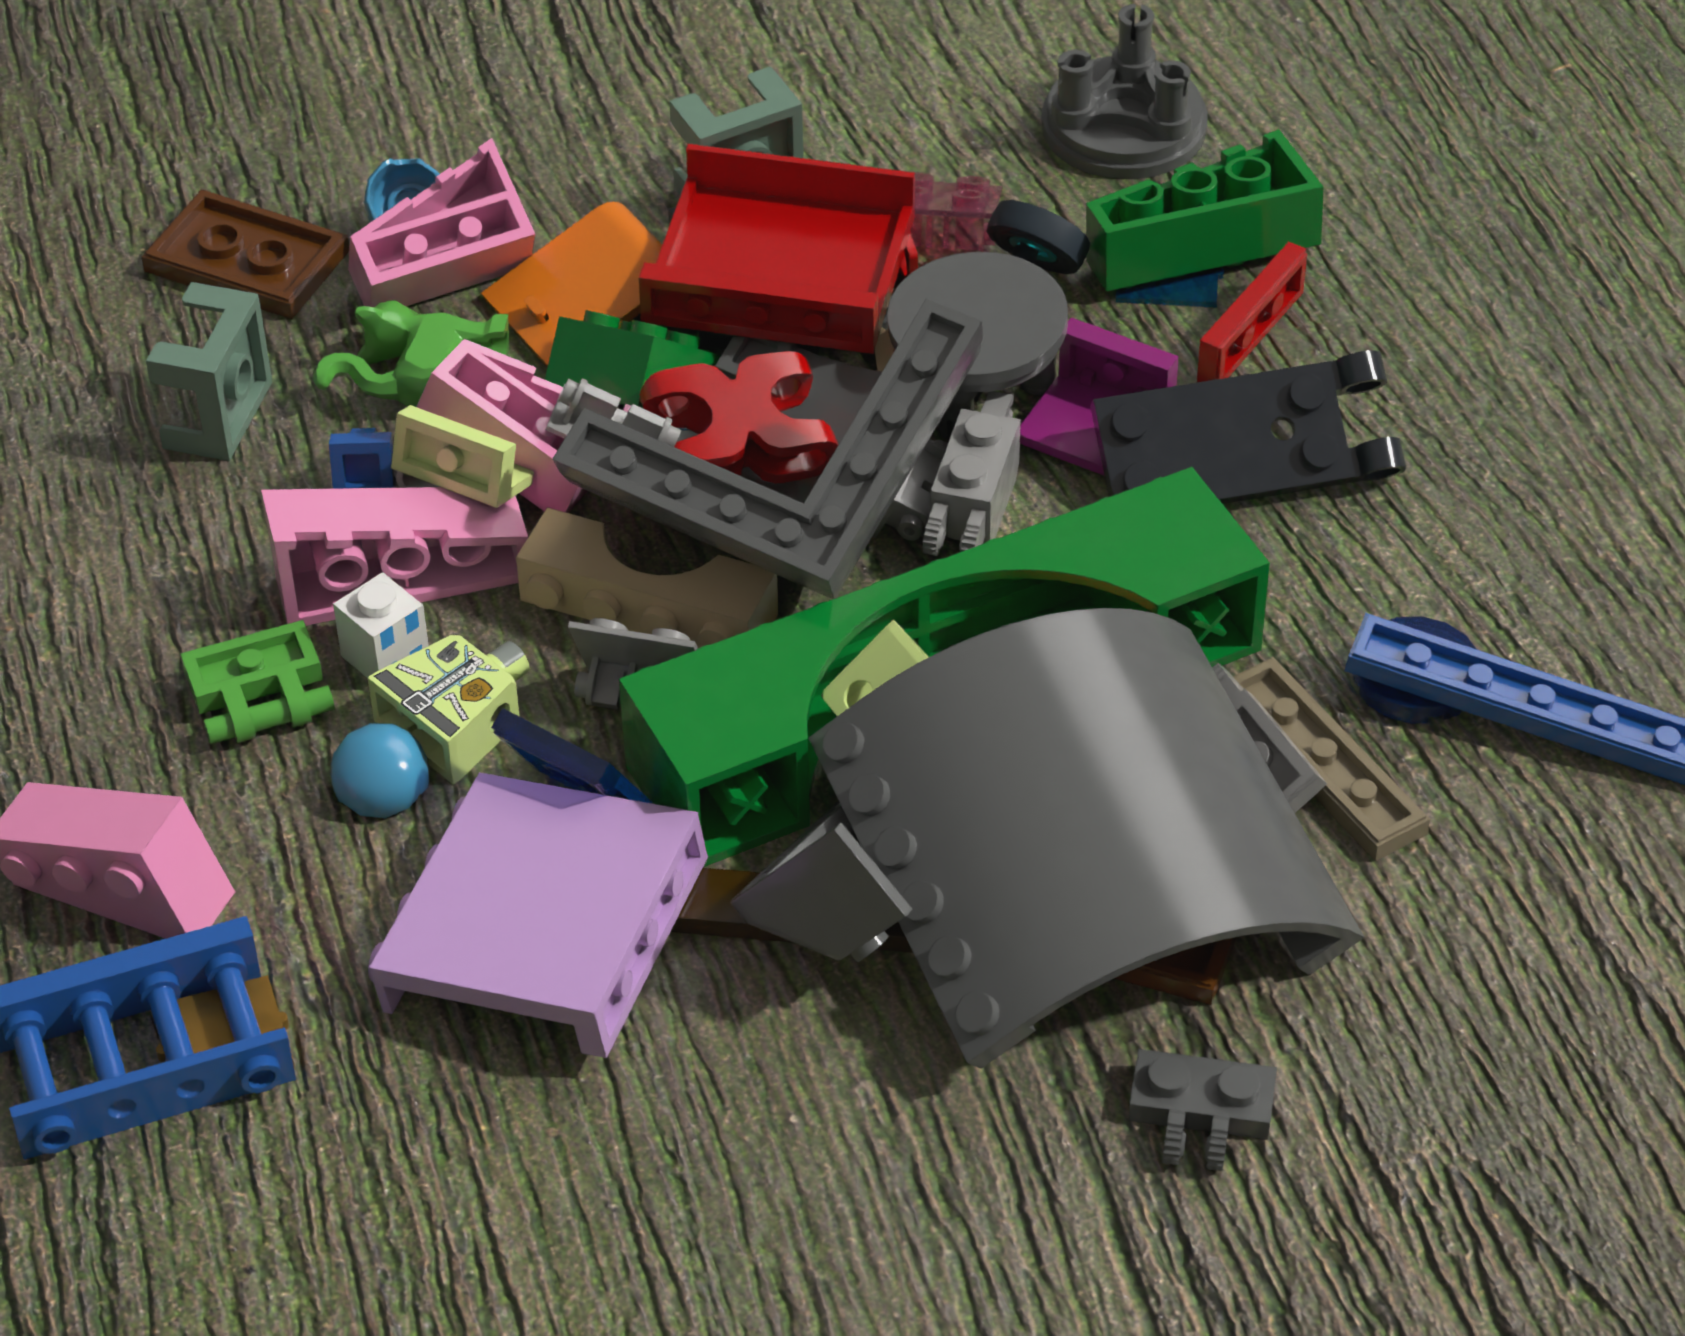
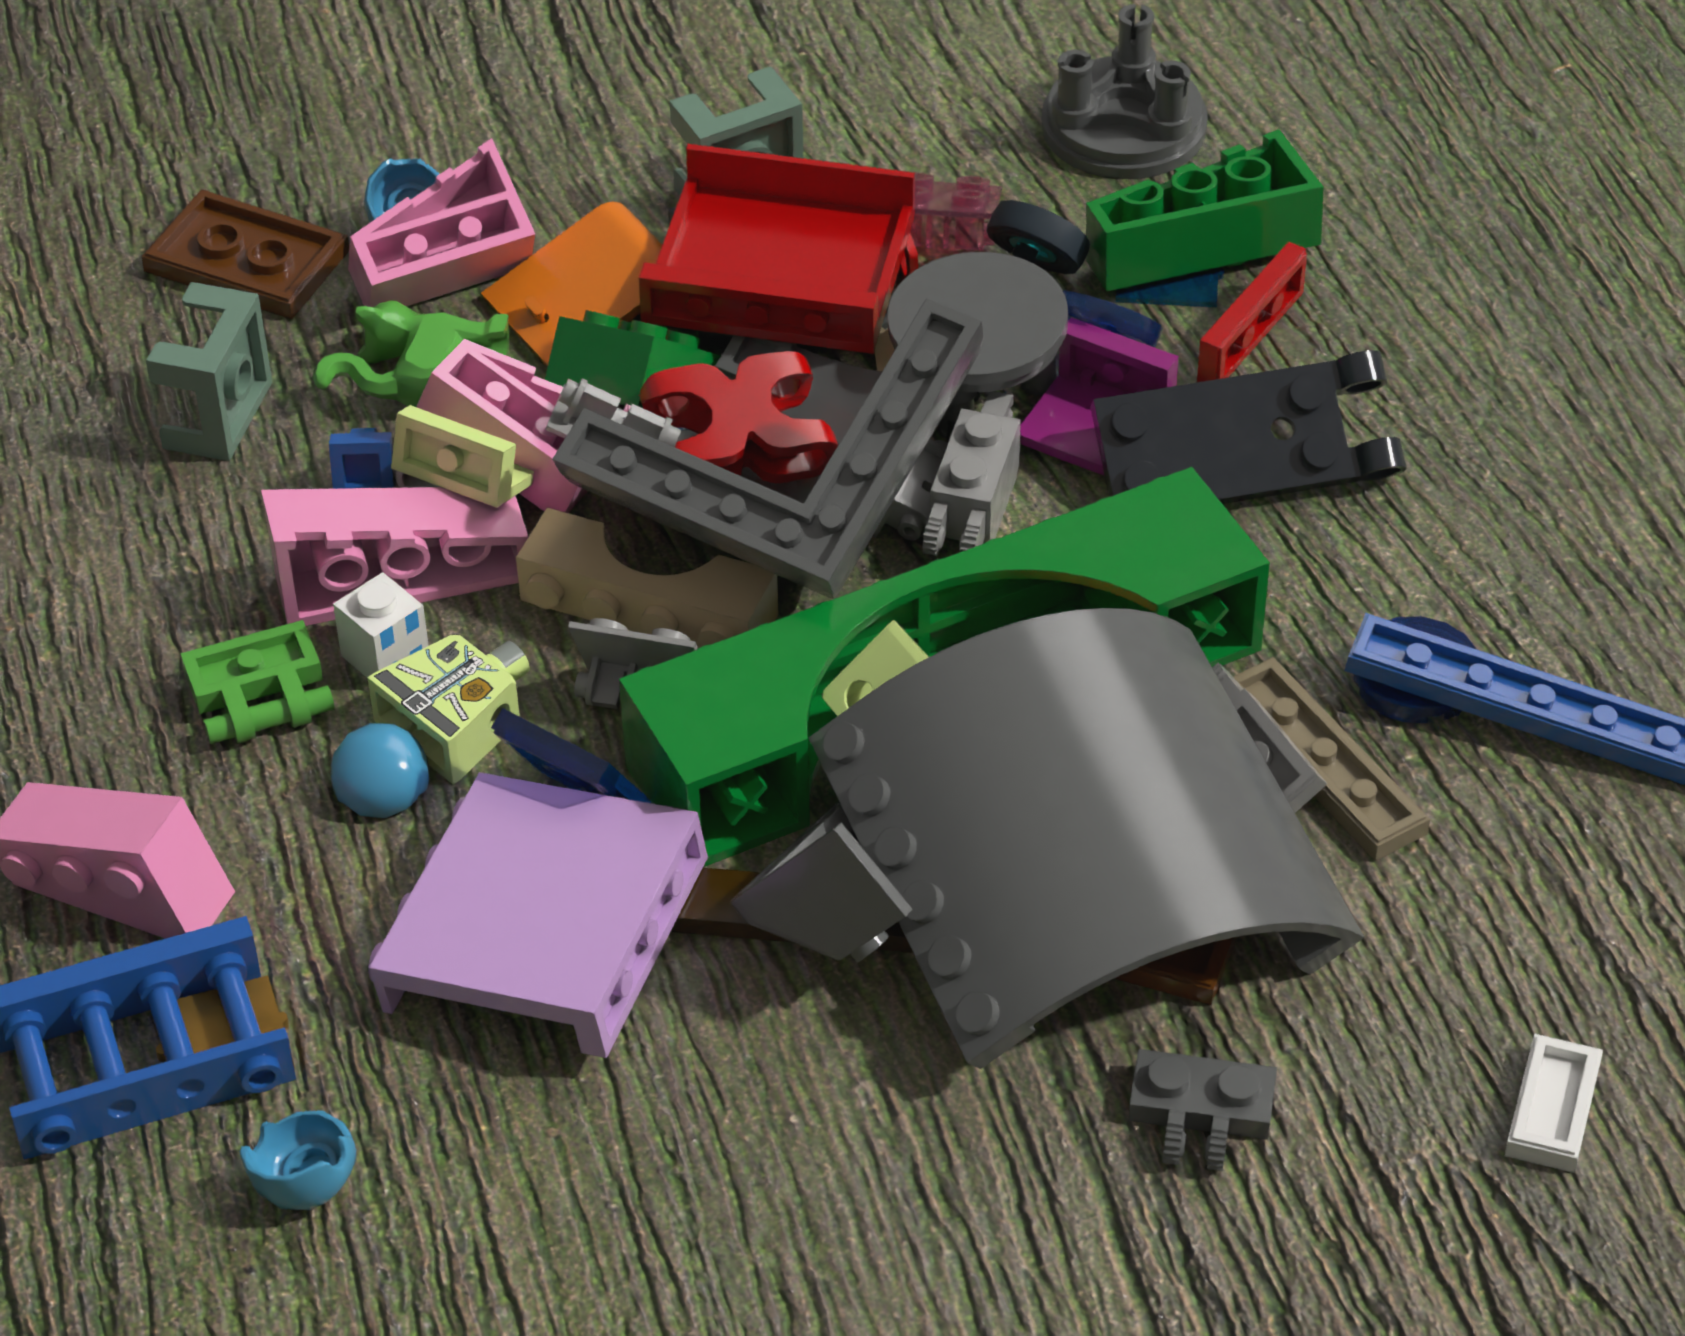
(300, 1160): none -> dark azure hair
(1113, 318): none -> clear blue tile
(1554, 1103): none -> white tile

